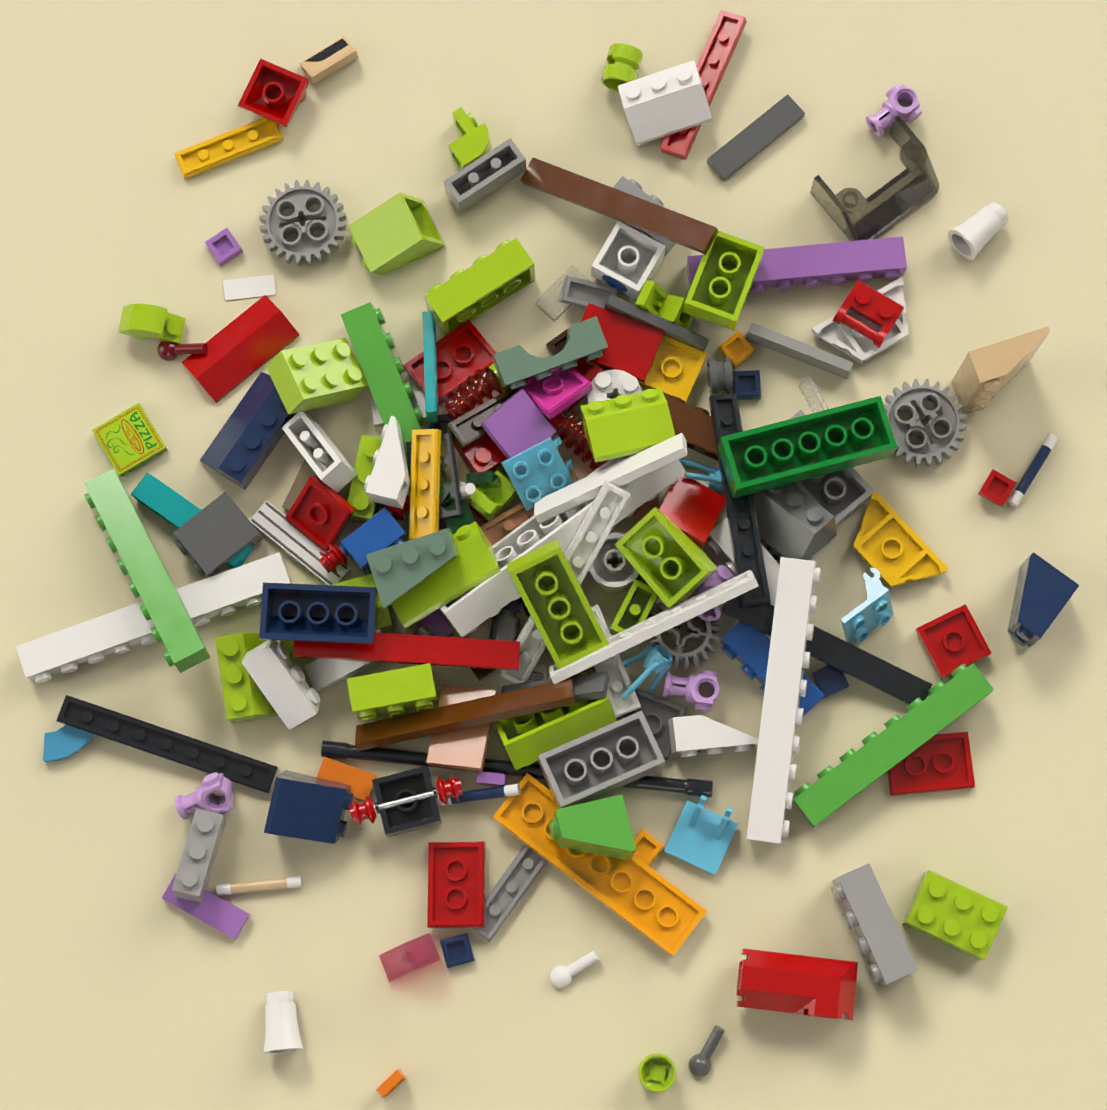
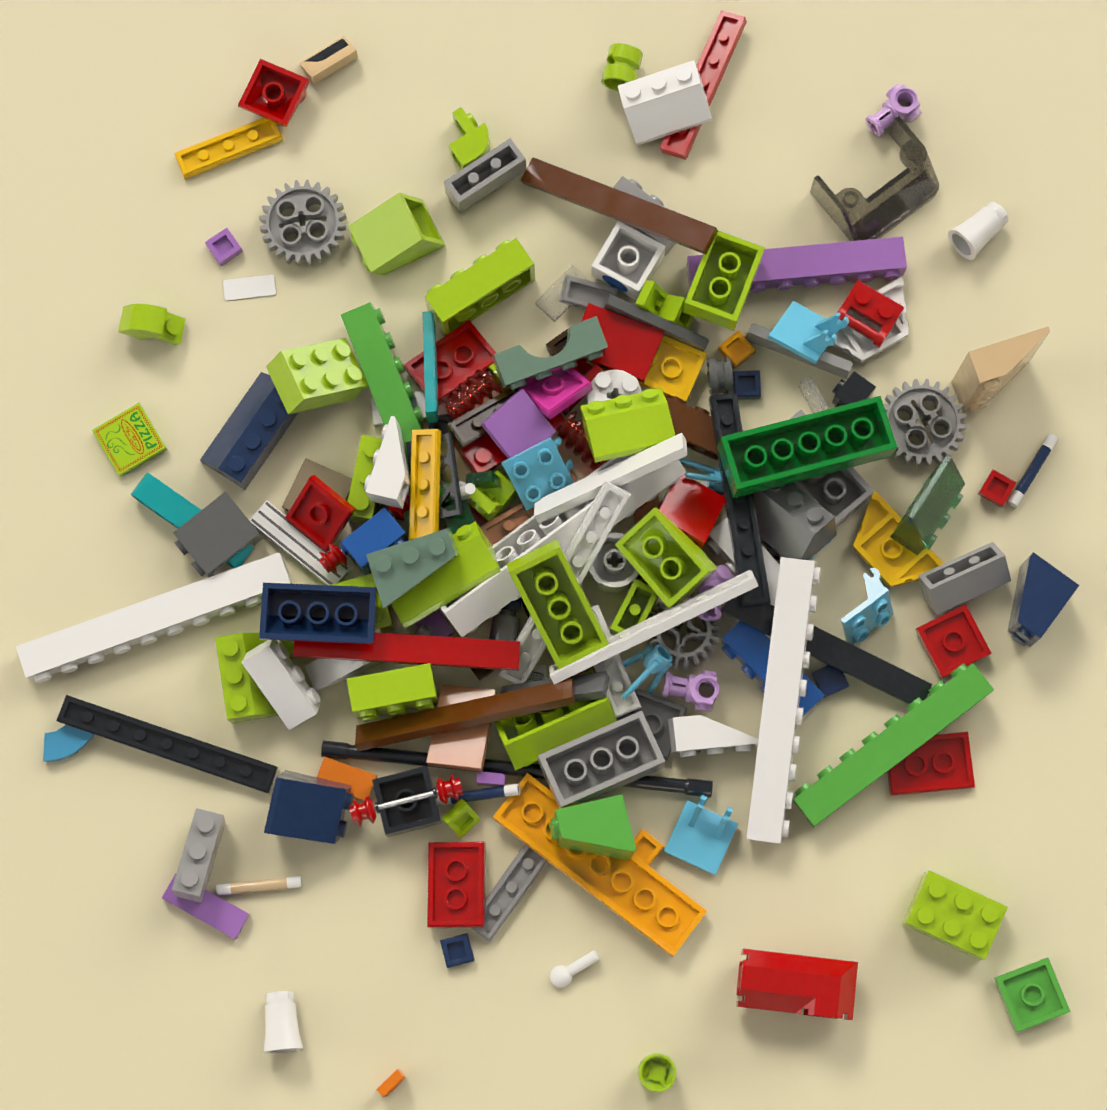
(146, 570): brick -> none
(170, 350): dark red bar -> none
(206, 799): lavender connector -> none
(241, 348): red slope -> none
(319, 451): white brick -> none
(410, 957): clear pink slope -> none
(461, 818): none -> lime tile
(700, 1063): dark grey bar -> none
(755, 137): dark grey tile -> none
(806, 331): none -> medium azure plate
(853, 390): none -> black brick
(874, 925): light grey brick -> none
(930, 508): none -> clear green slope
(964, 578): none -> light grey brick
(1032, 994): none -> bright green plate

